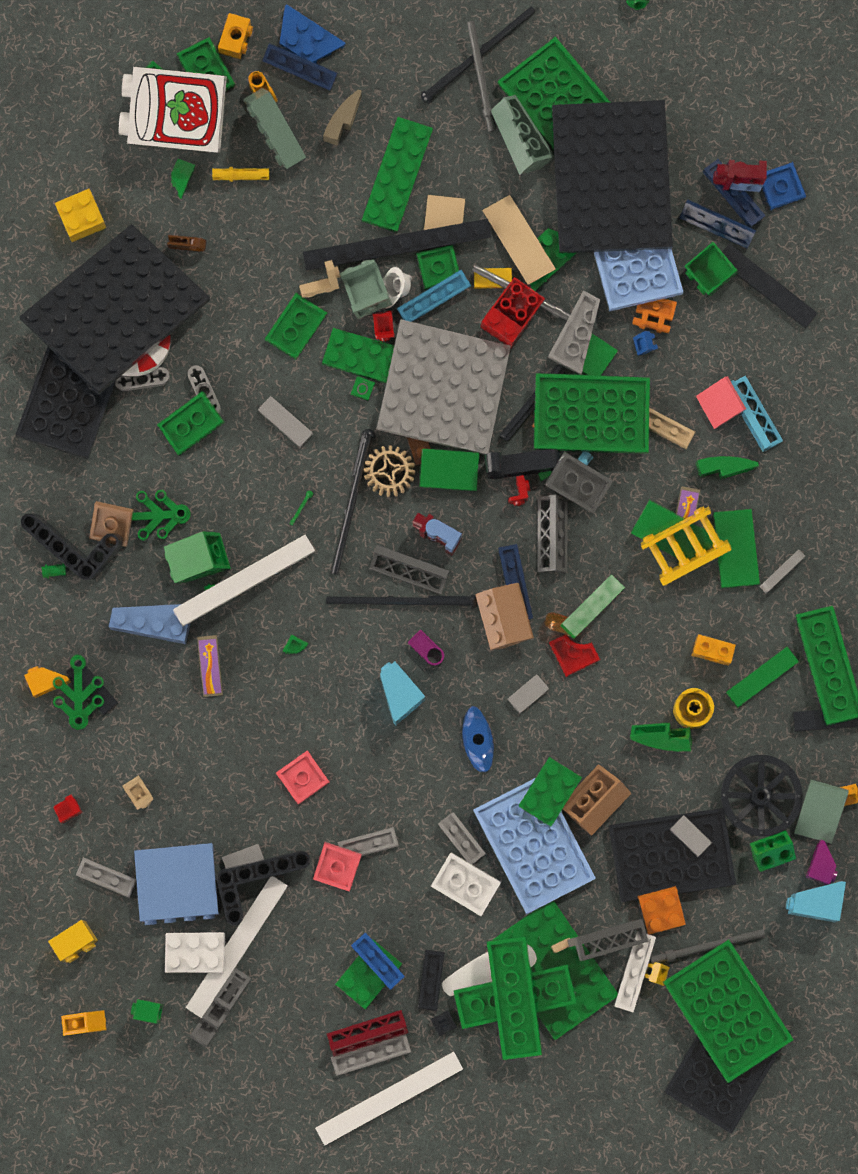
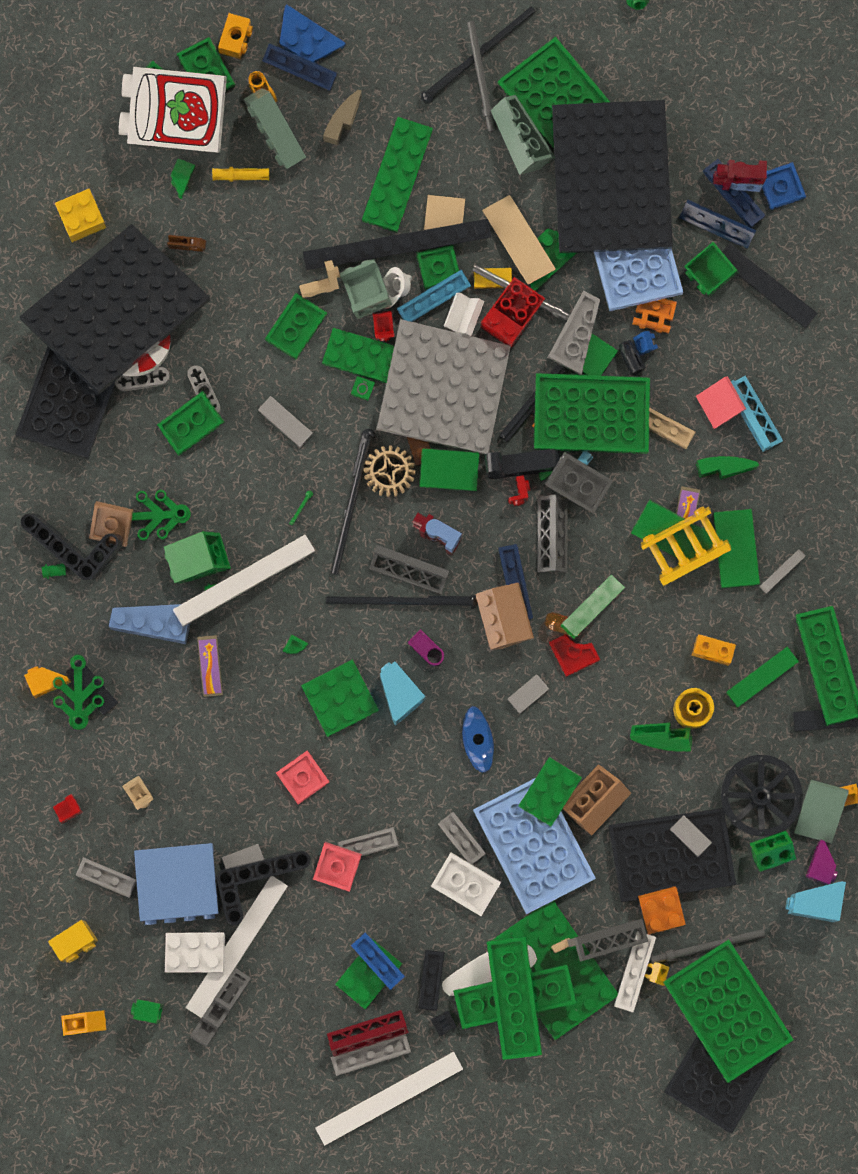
(339, 698): none -> green plate
(463, 314): none -> white panel
(631, 358): none -> black hinge

